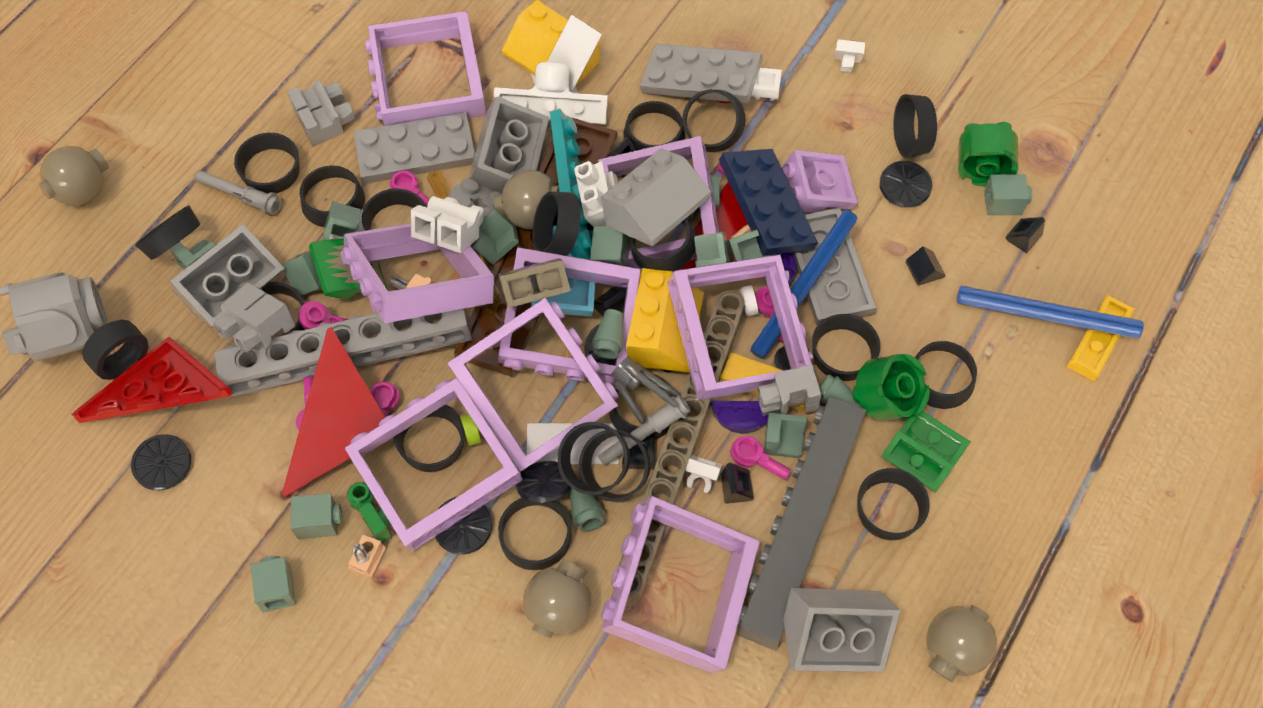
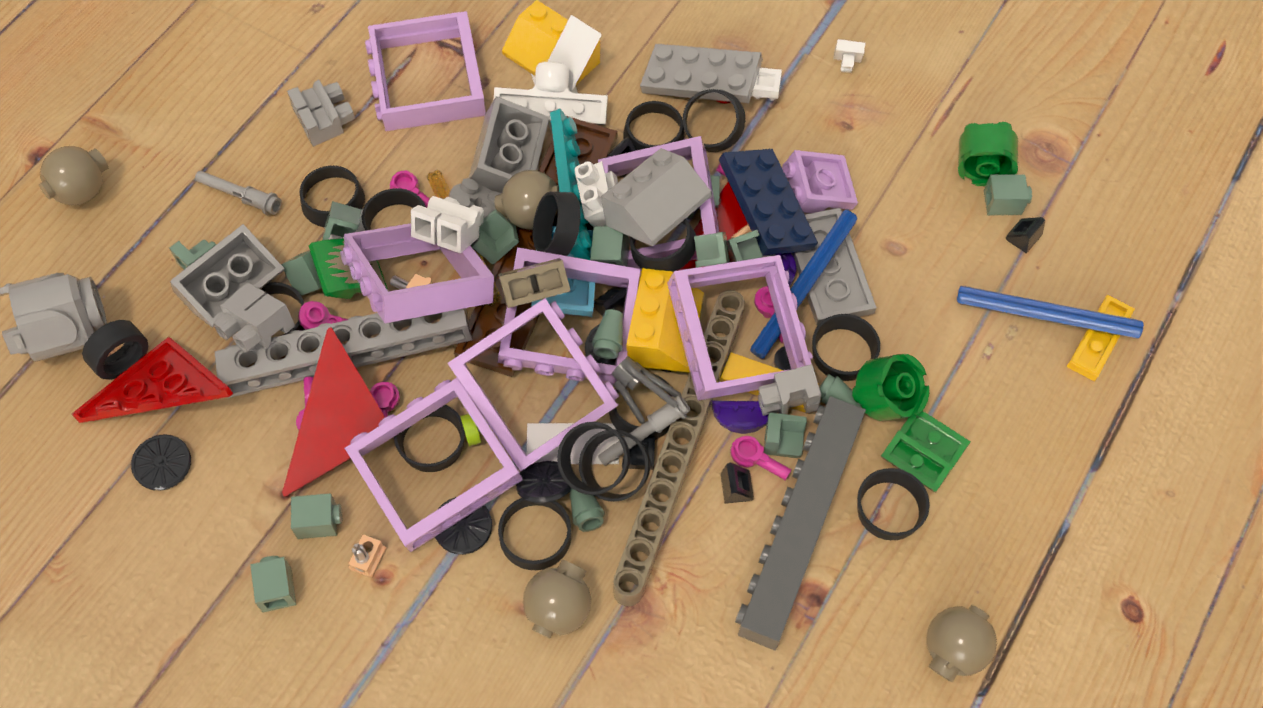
(168, 233): black tyre -> none
(264, 142): black tyre -> none
(375, 520): green plate -> none
(414, 147): light grey plate -> none
(704, 469): white tile -> none
(730, 599): lavender window -> none
(750, 303): white tile -> none
(839, 629): light grey slope -> none
(904, 125): black tyre -> none
(905, 184): black wheel -> none
(924, 266): black slope -> none
(949, 401): black tyre -> none

